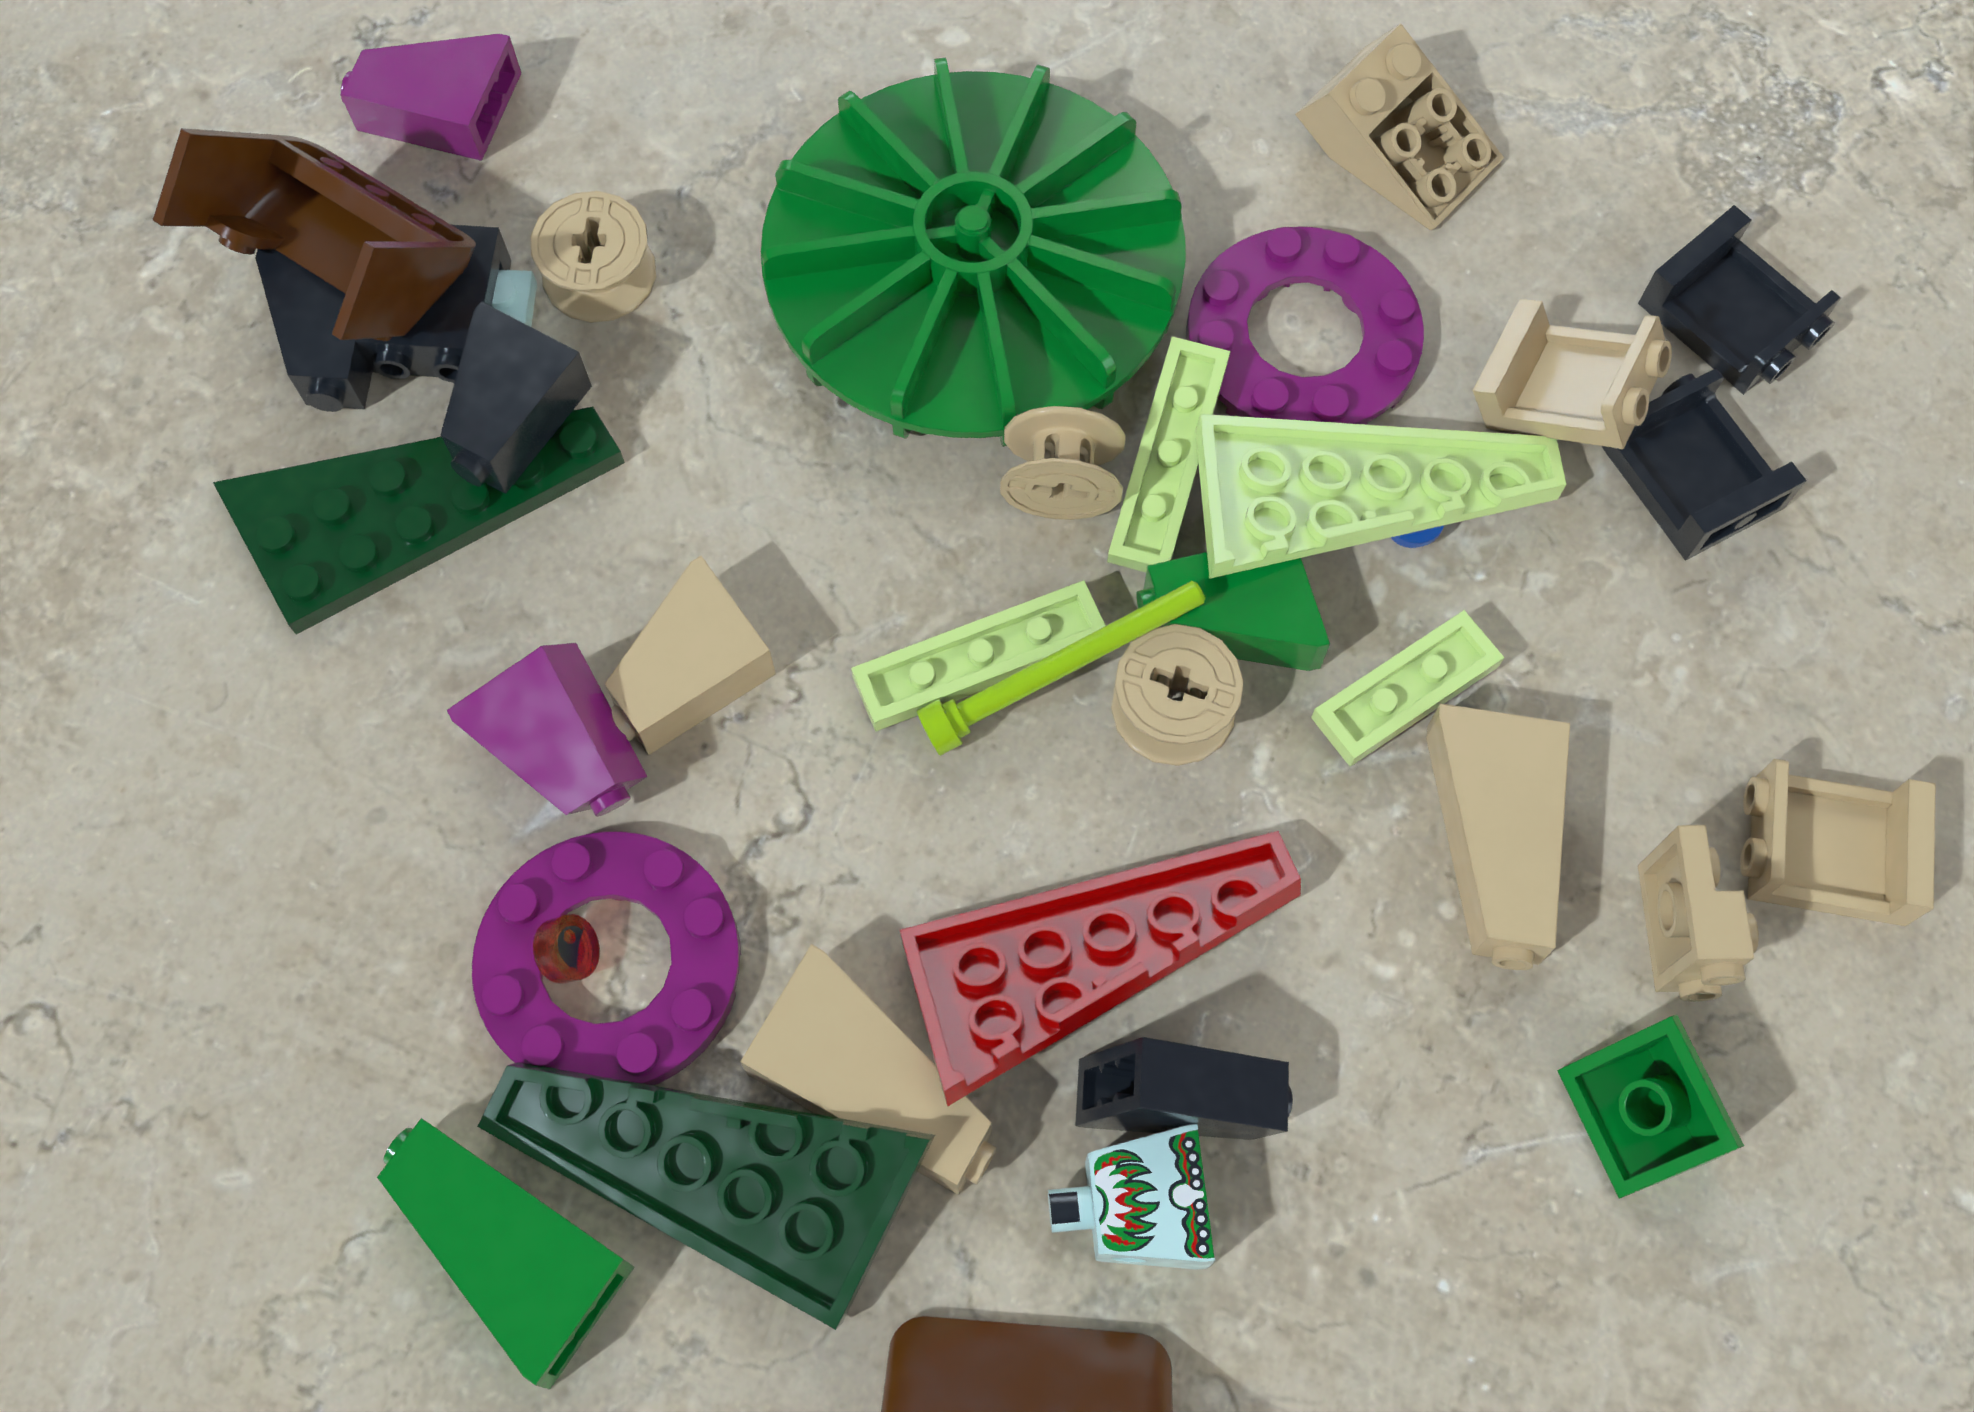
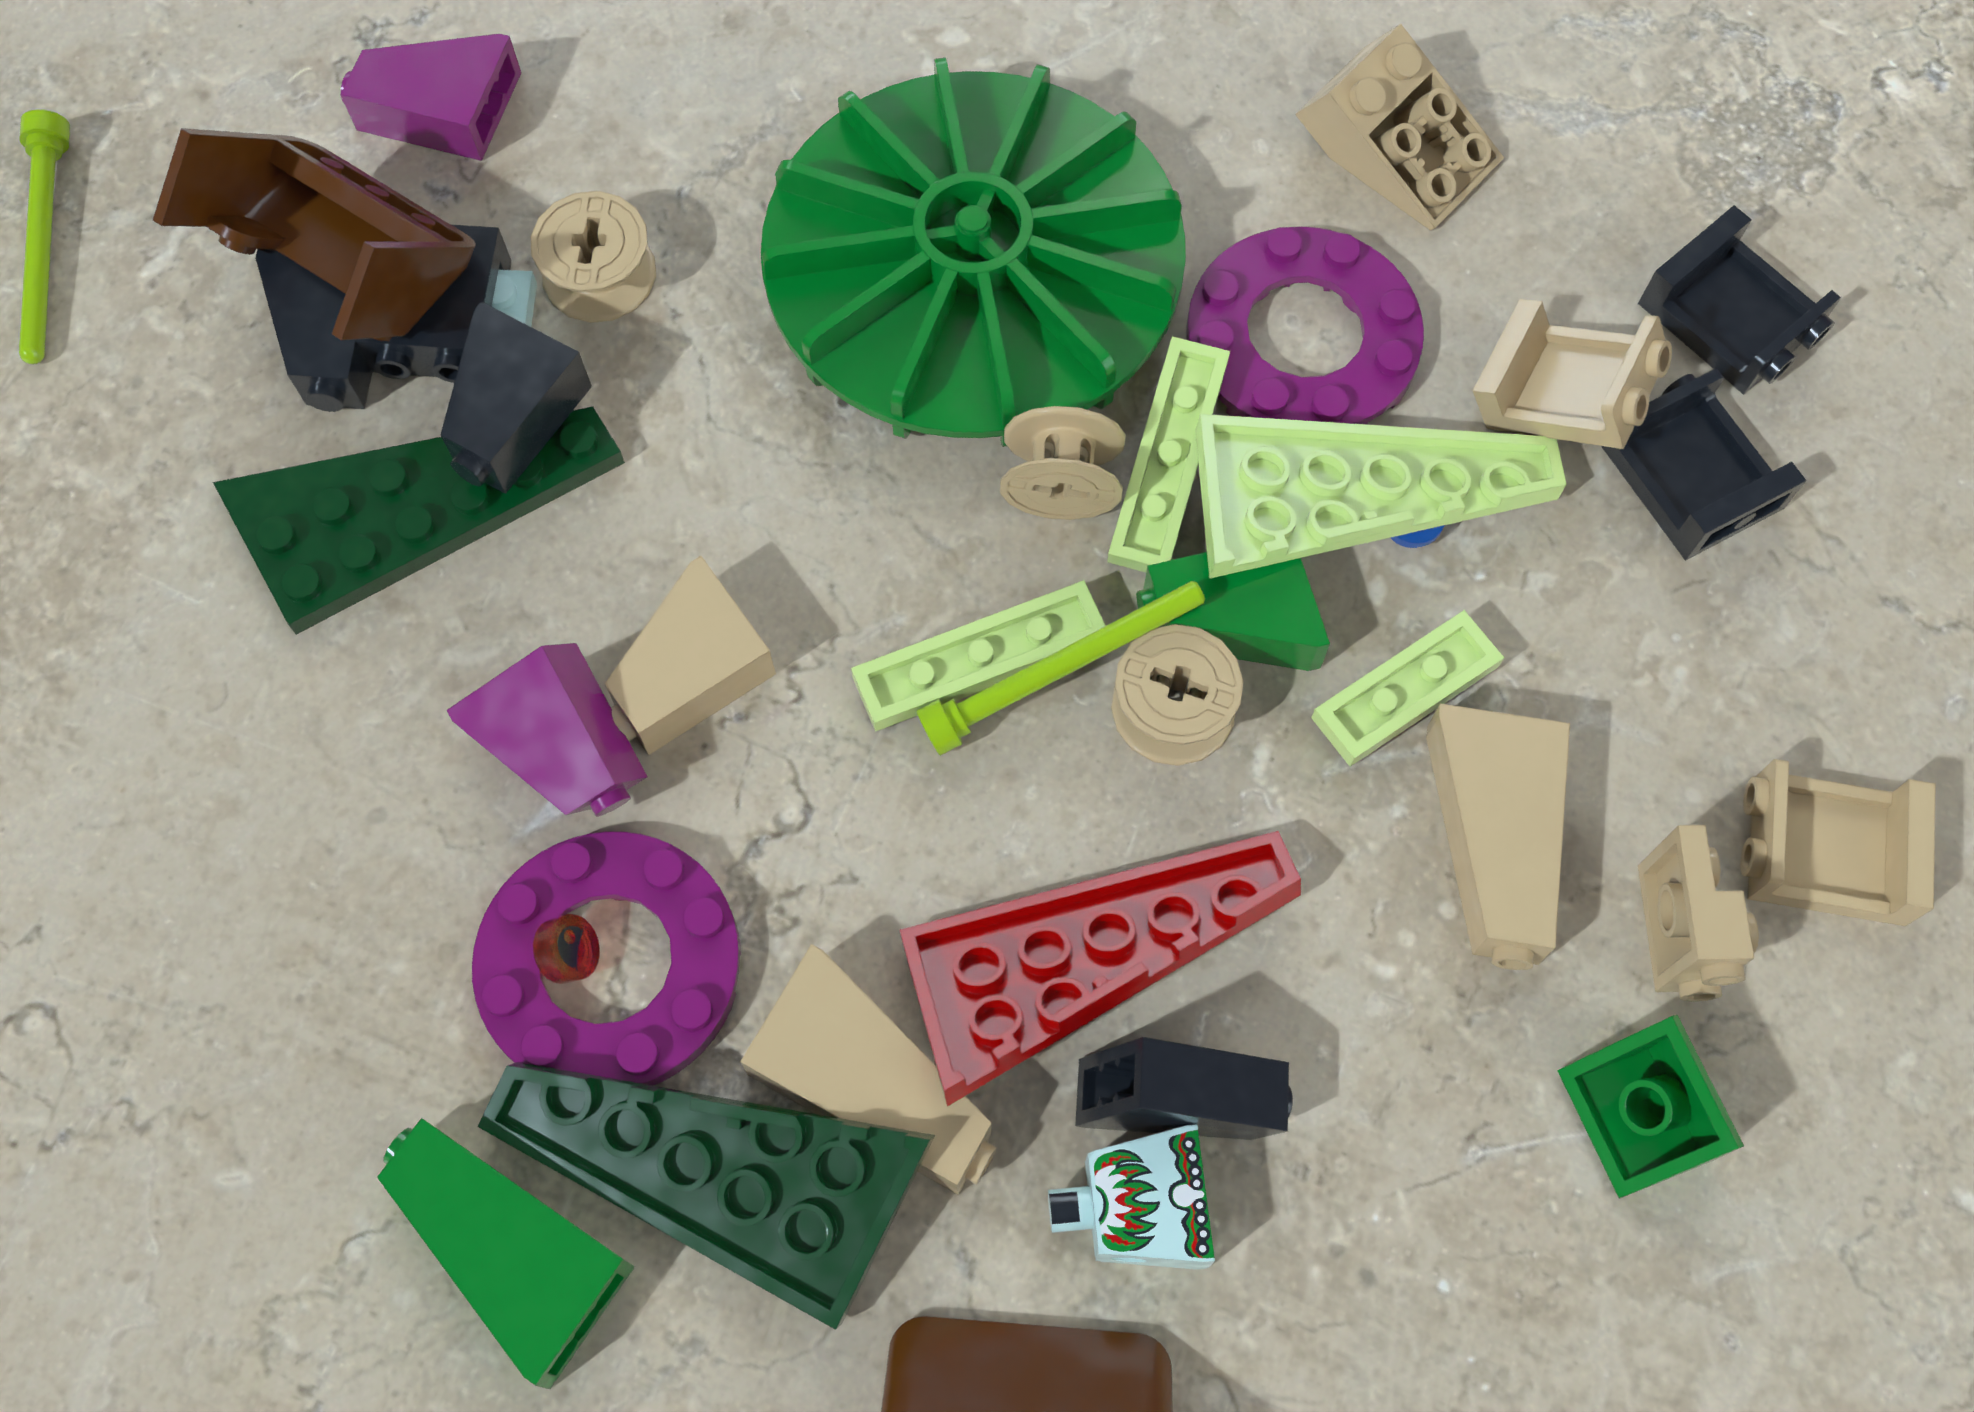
(45, 140): none -> lime piece

